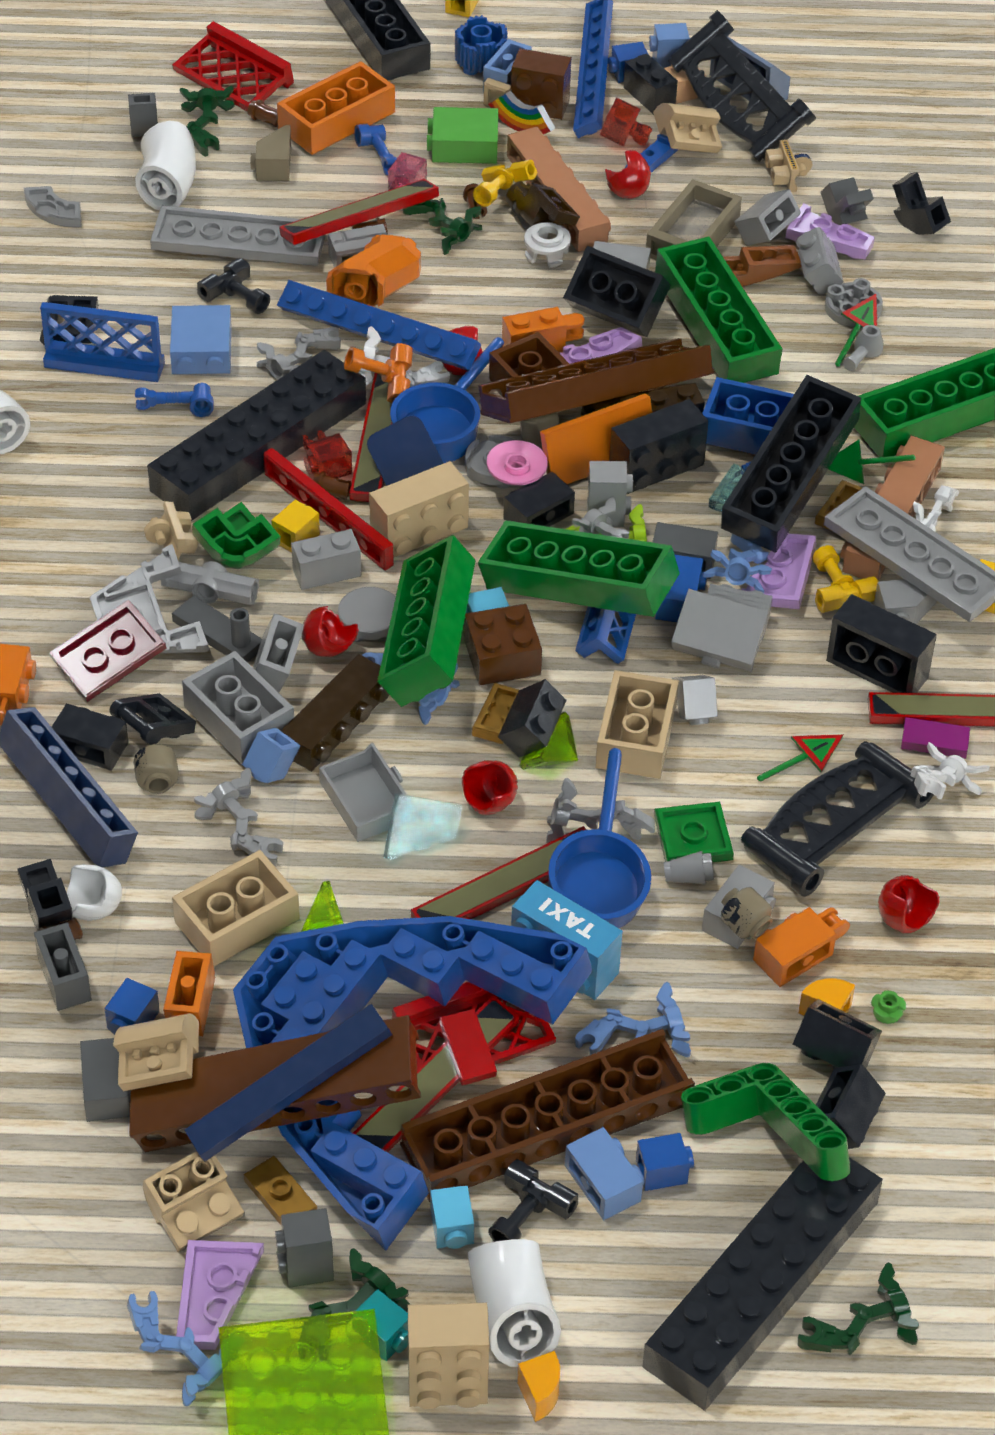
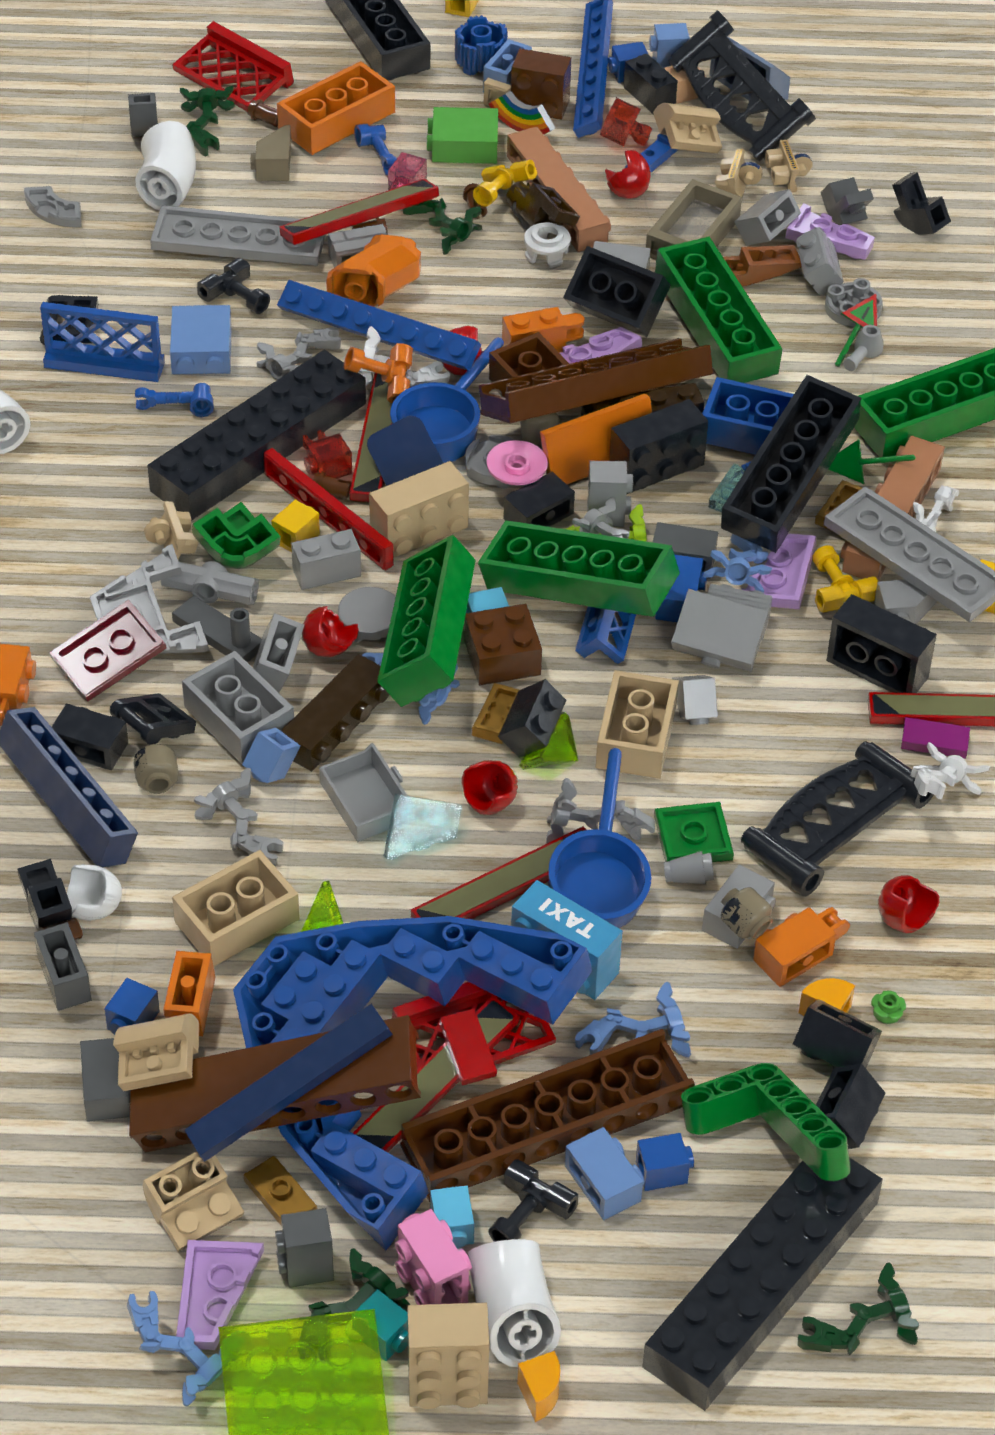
(431, 1260): none -> bright pink brick
(737, 174): none -> tan hips
(815, 747): piece -> none

